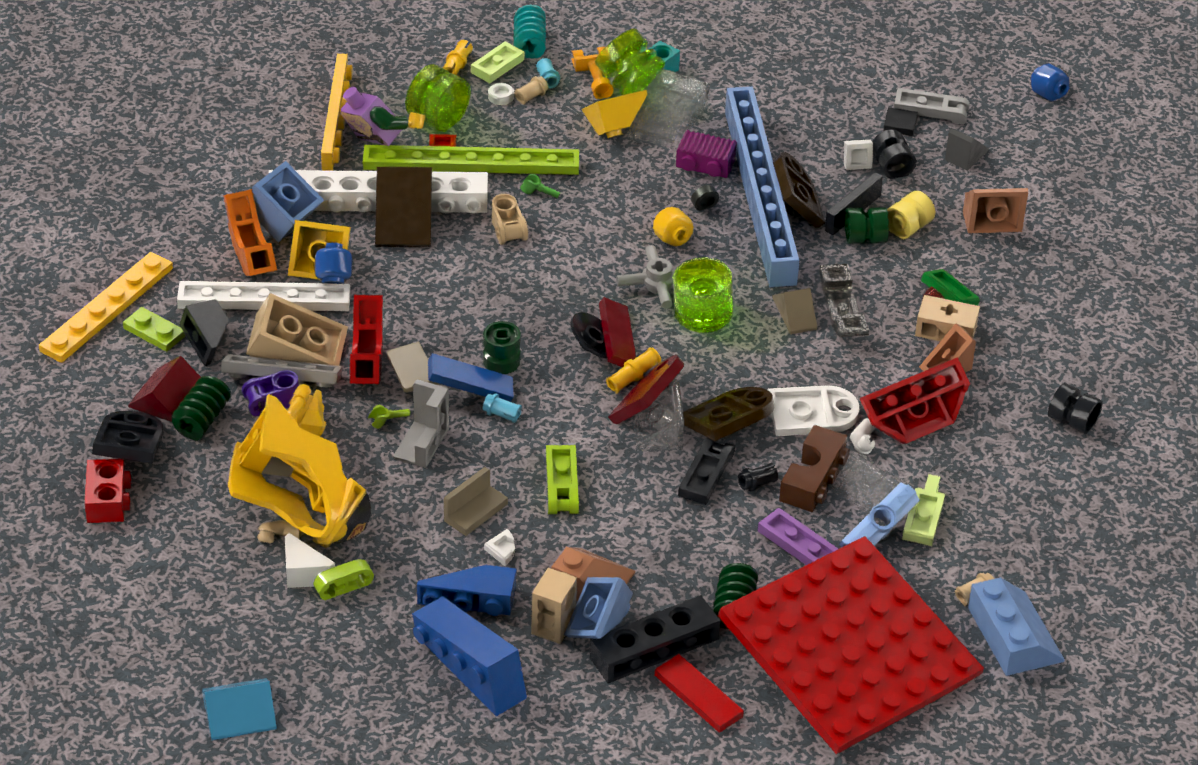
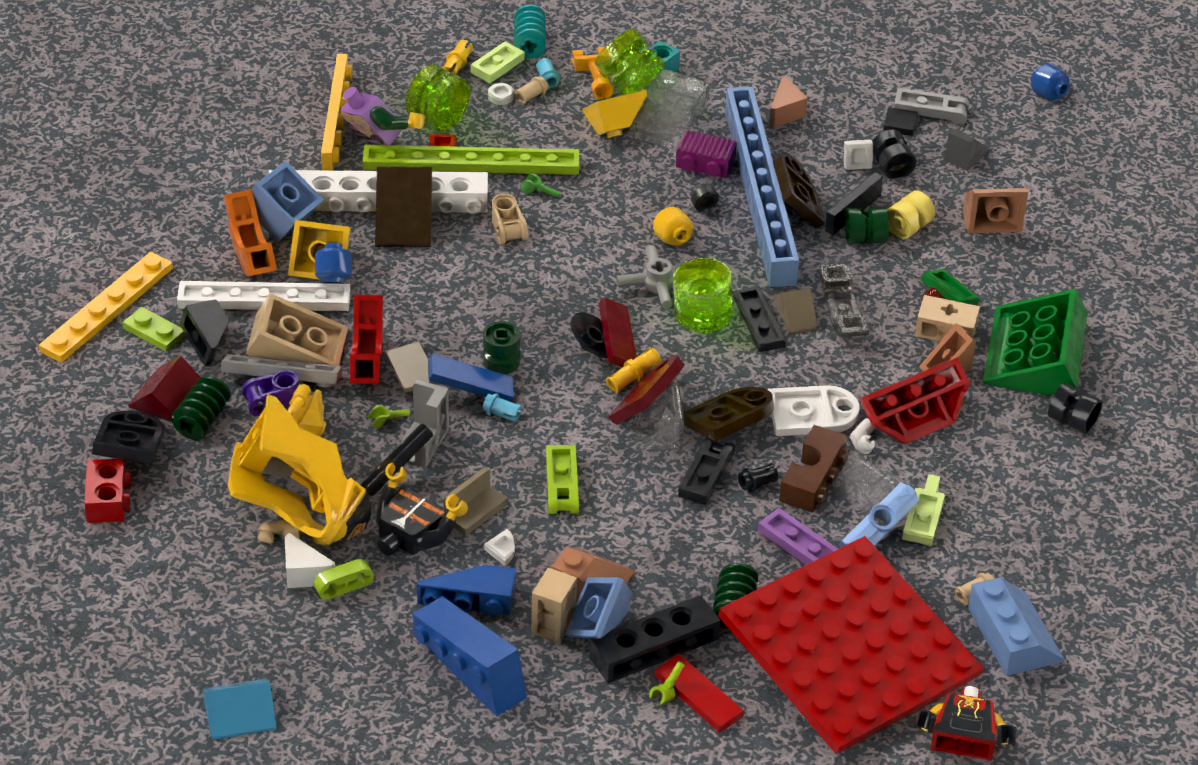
(398, 457): none -> black axle
(412, 520): none -> black torso
(667, 688): none -> lime hand
(759, 319): none -> black tile
(788, 104): none -> nougat slope
(966, 725): none -> torso
(1037, 343): none -> green slope

